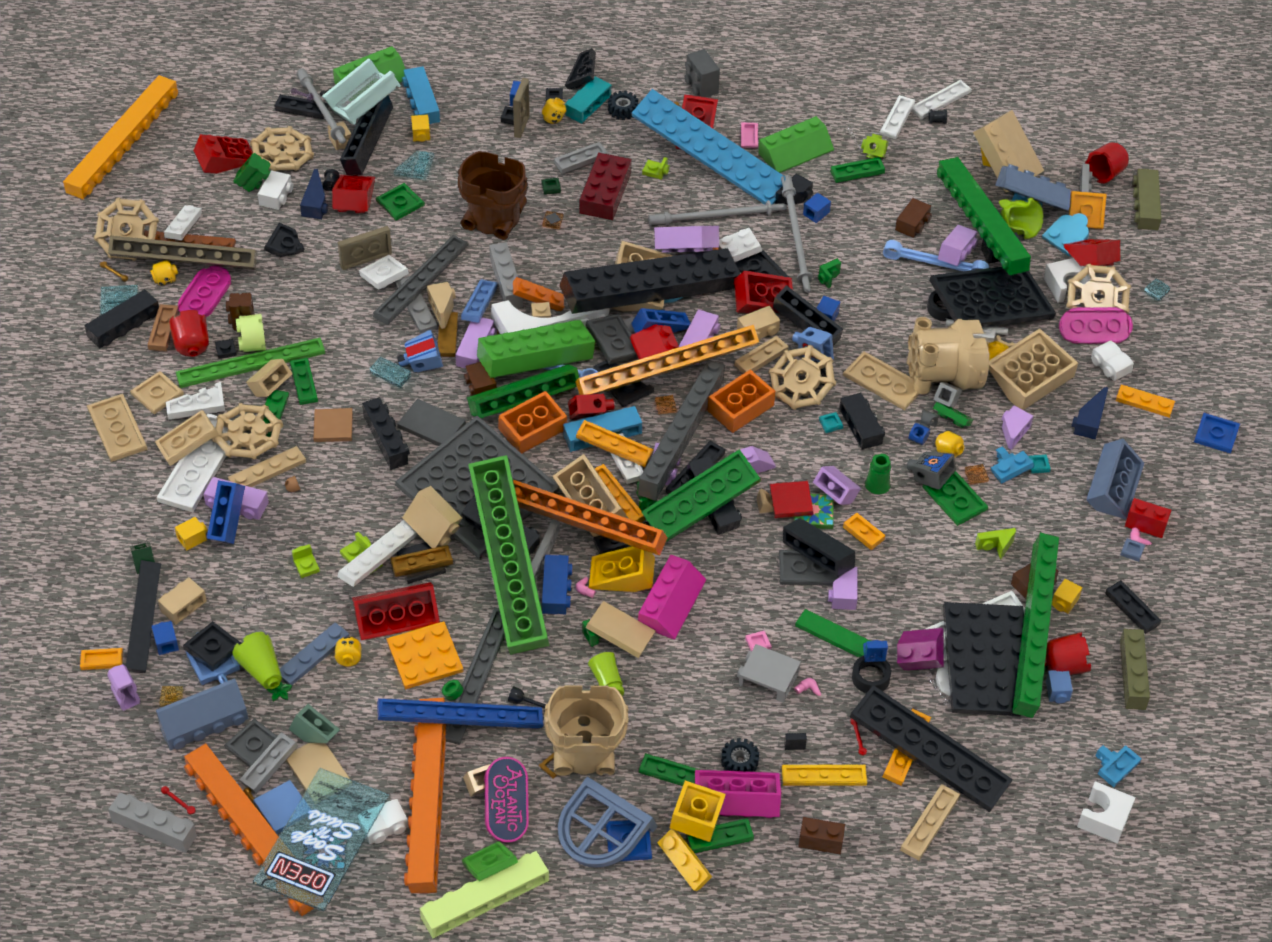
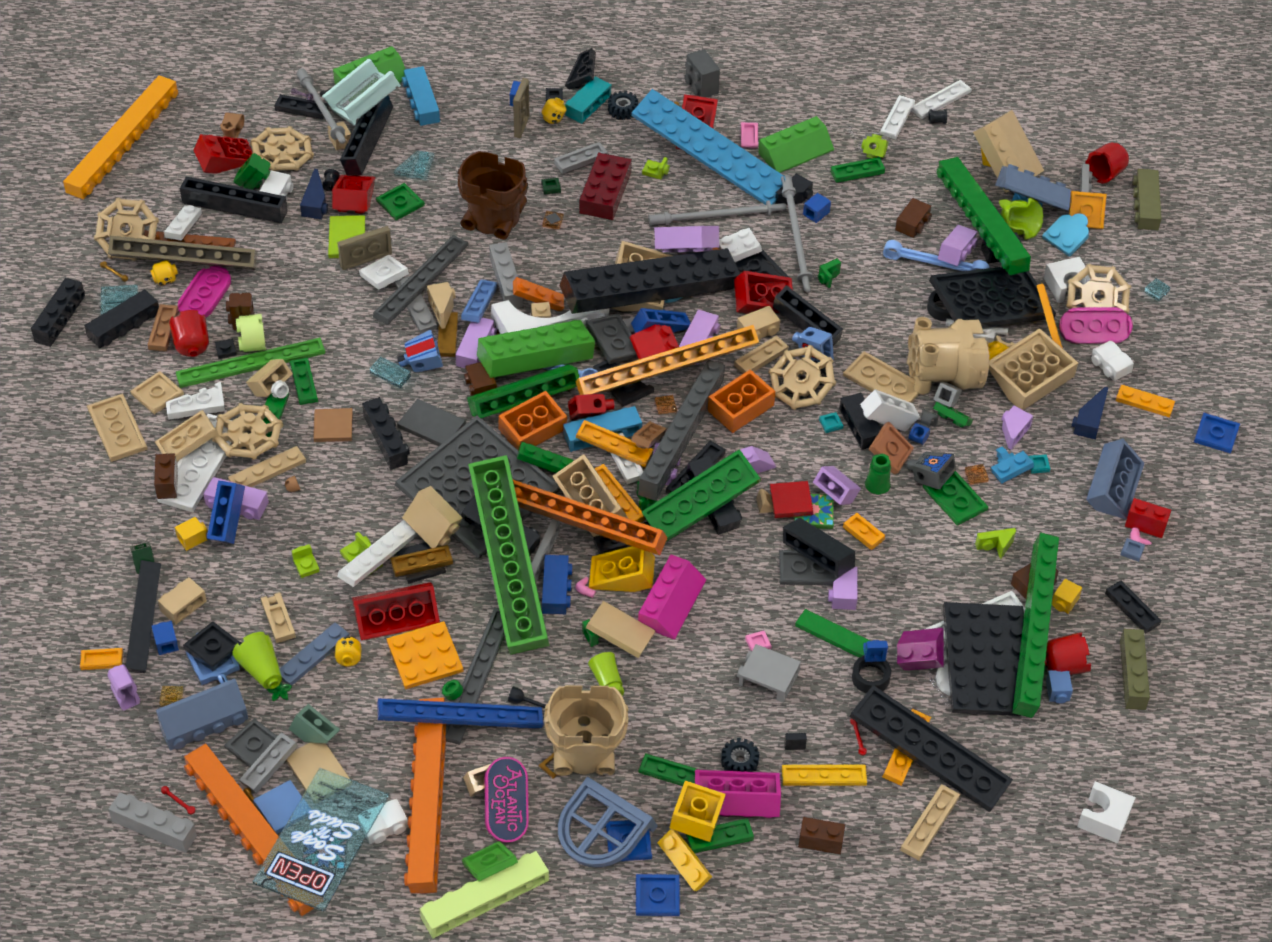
(58, 312): none -> black brick
(166, 476): none -> reddish brown brick
(232, 124): none -> medium nougat piece
(233, 199): none -> black brick
(278, 618): none -> tan plate
(279, 389): none -> white plate
(284, 242): black plate -> none
(343, 228): none -> lime tile
(420, 128): yellow brick -> none
(507, 115): black plate -> none
(542, 458): none -> green plate
(648, 435): none -> medium nougat plate
(657, 895): none -> blue tile
(808, 683): bright pink animal -> none
(829, 307): blue brick -> none
(887, 408): none -> white brick
(893, 444): none -> nougat plate
(949, 443): yellow head -> none
(1048, 314): none -> light orange tile
(1095, 251): red slope -> none
(1116, 765): dark azure hinge -> none

